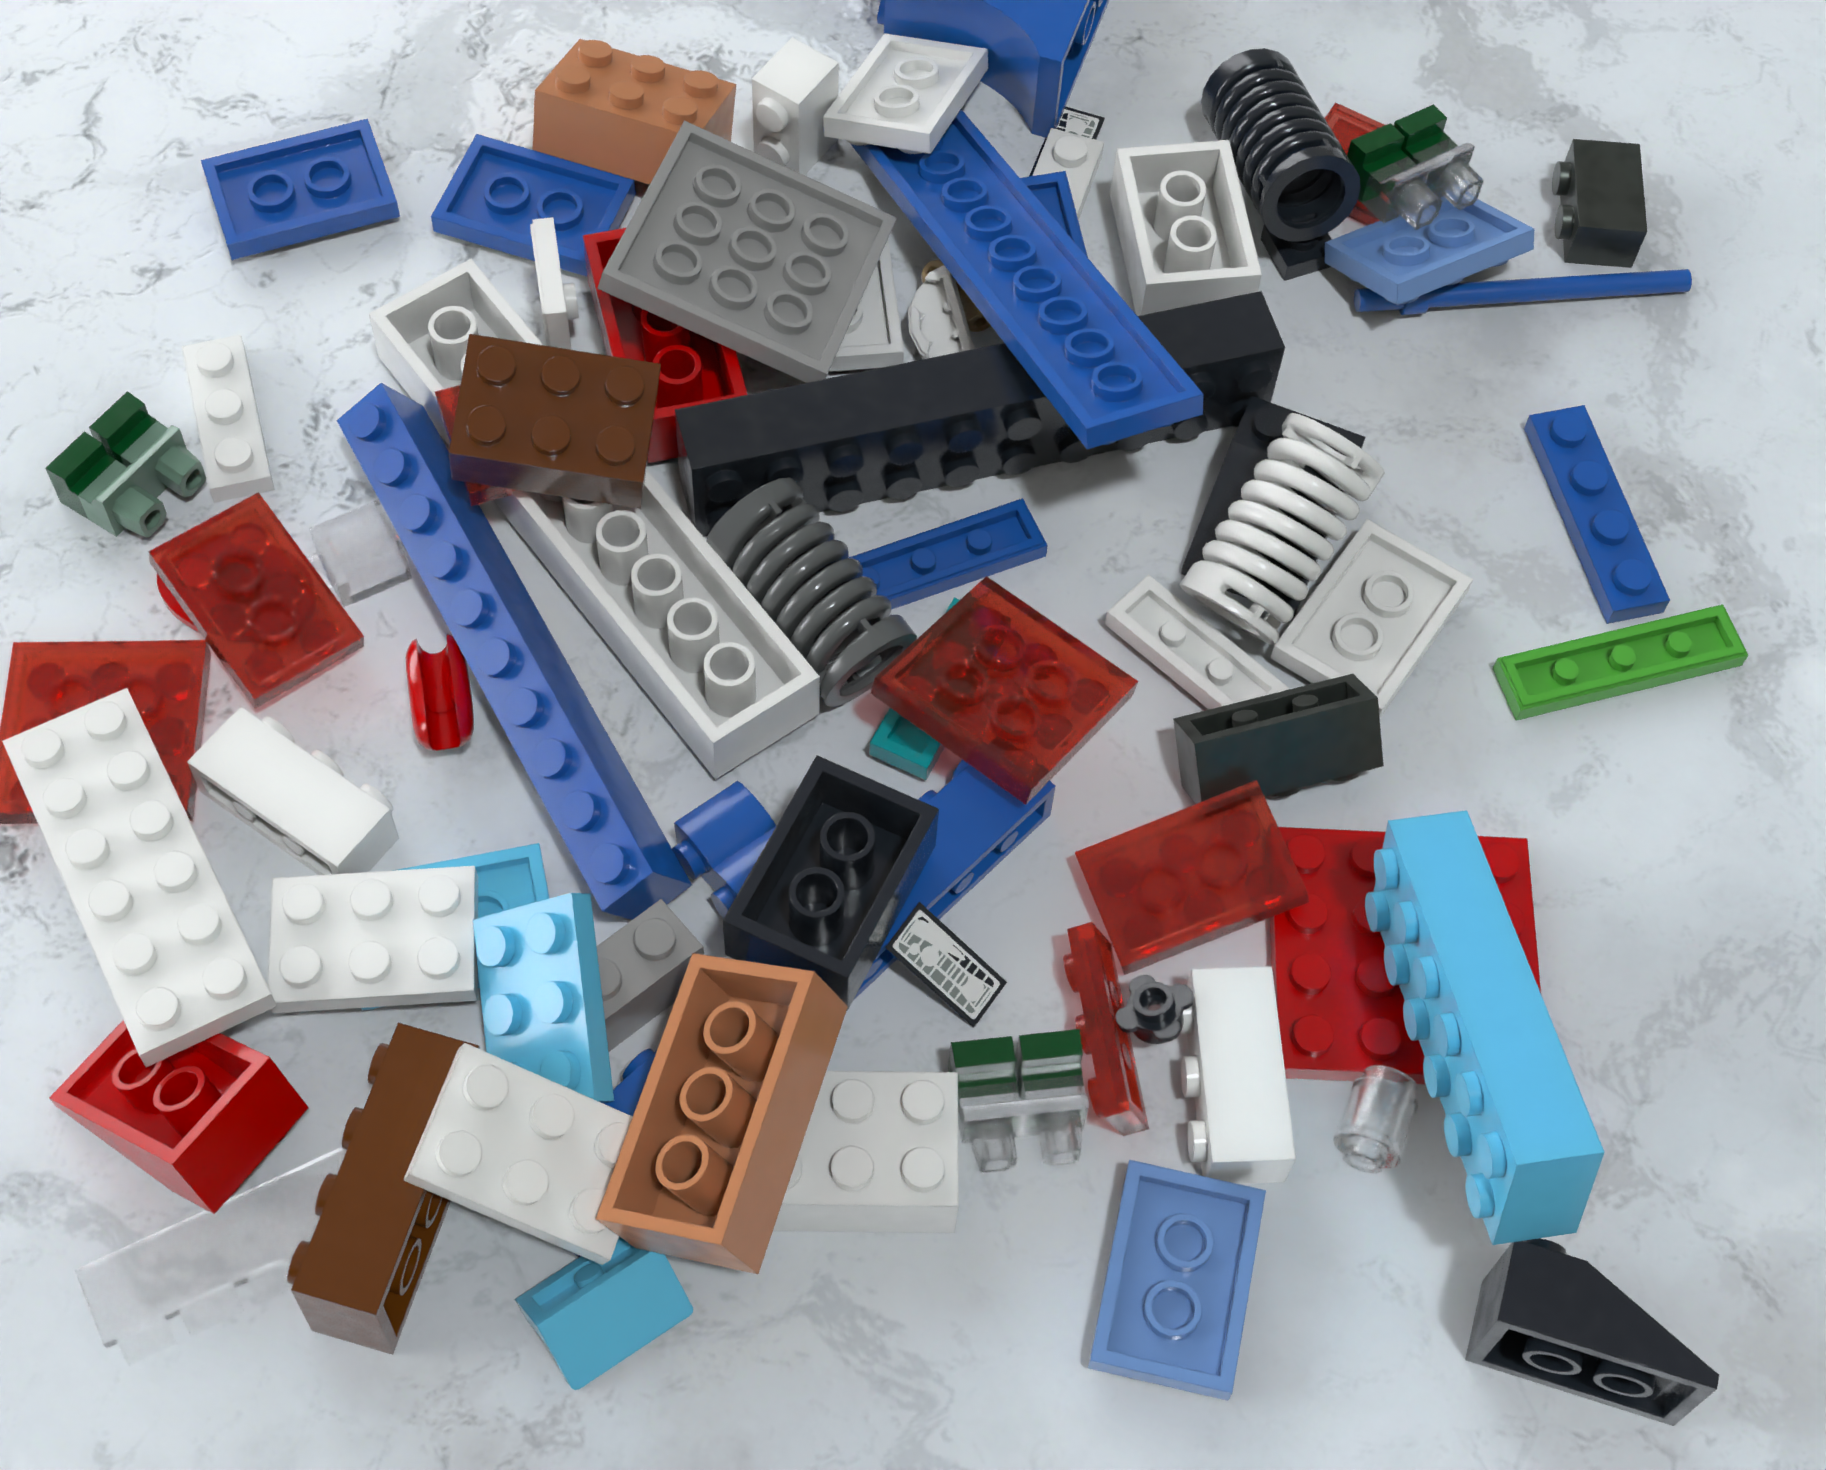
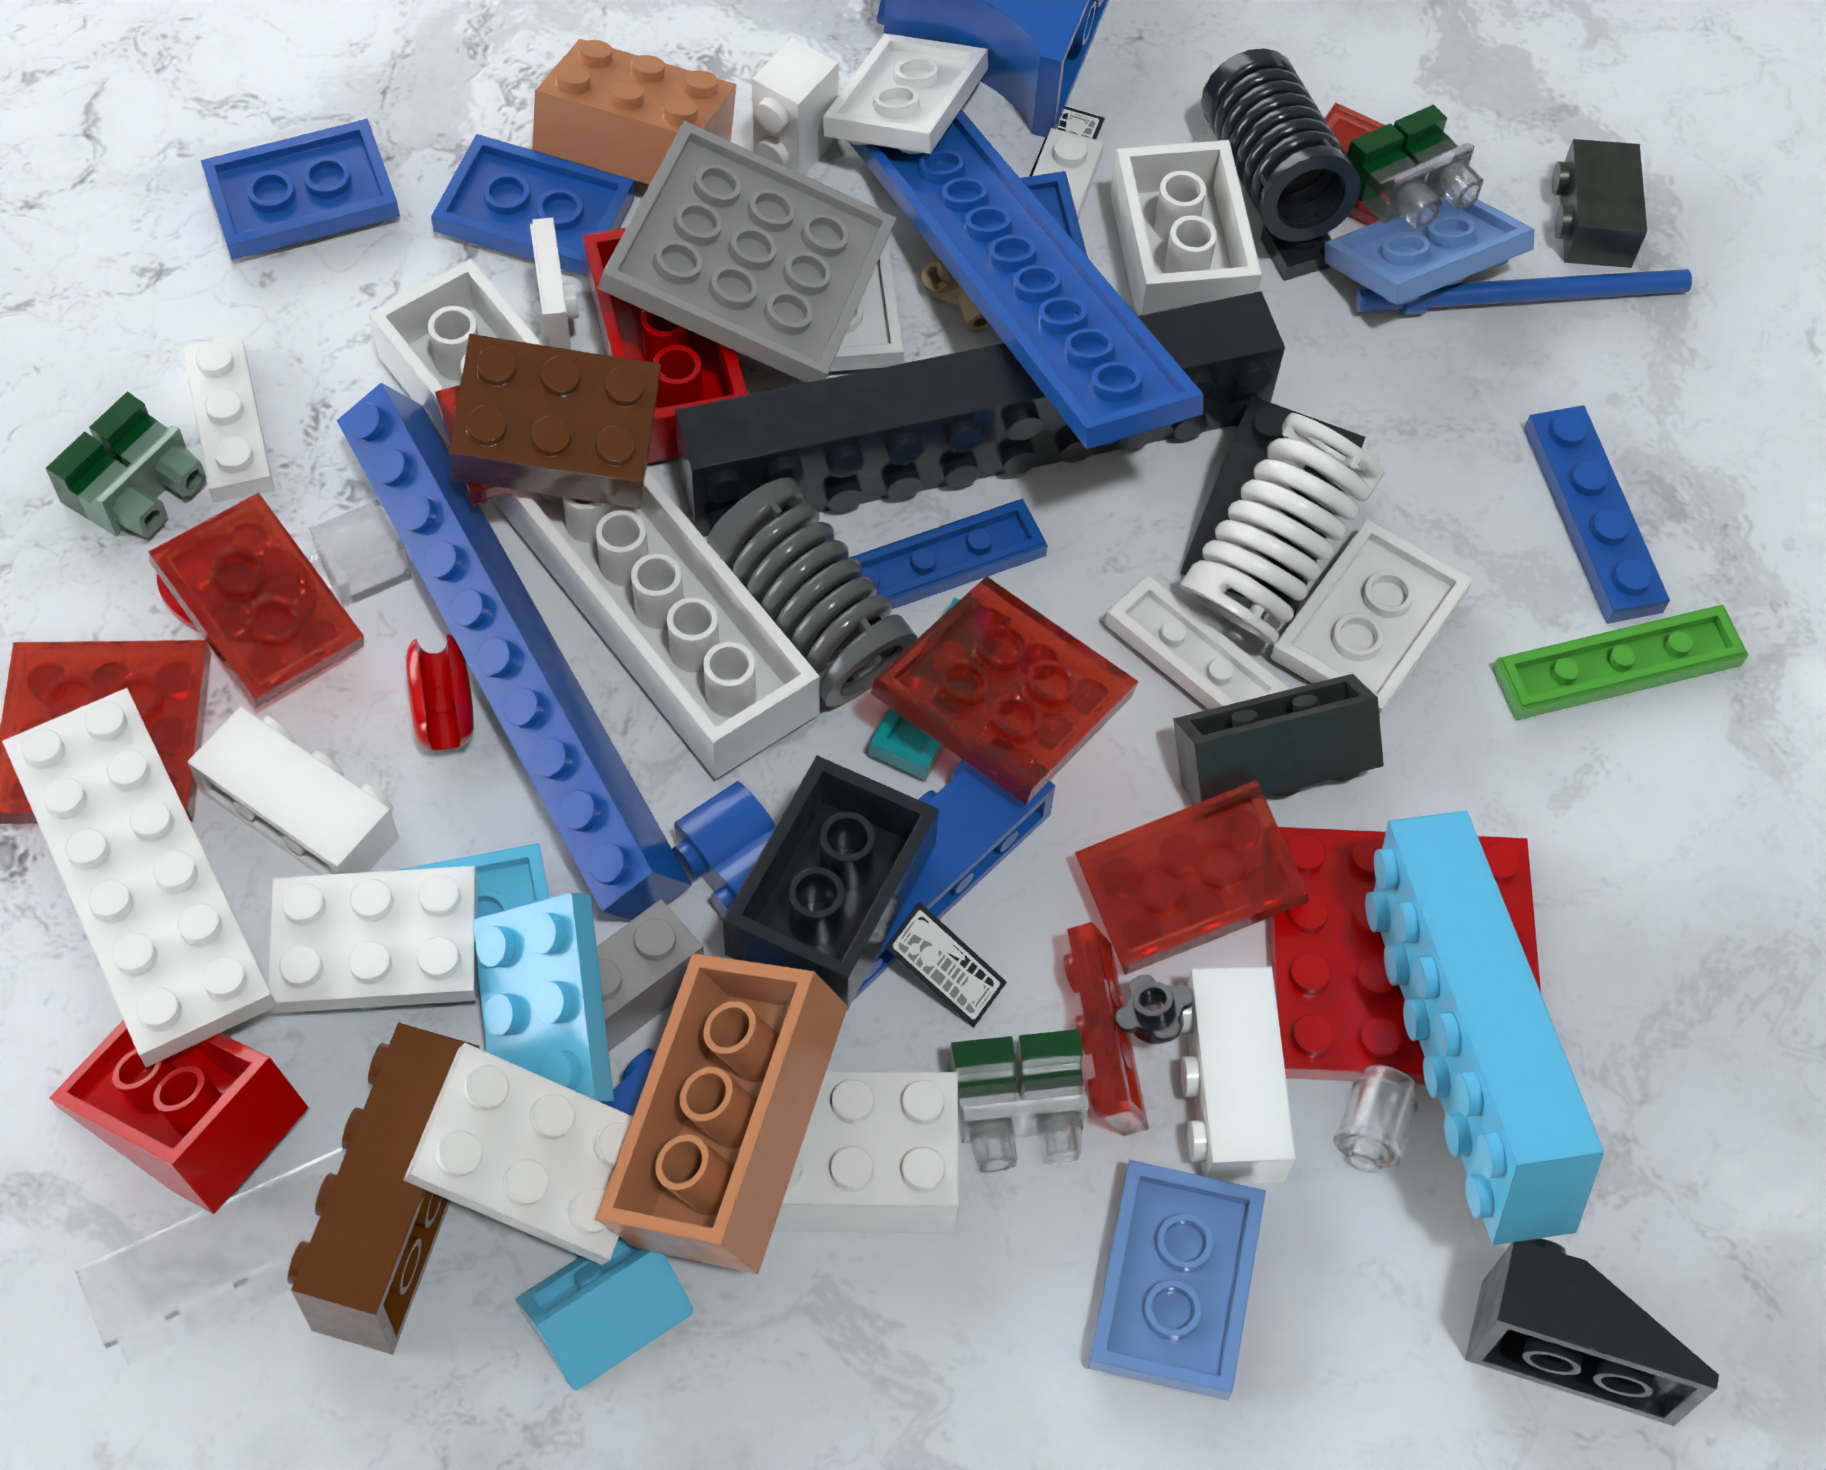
(938, 317): white tile -> none

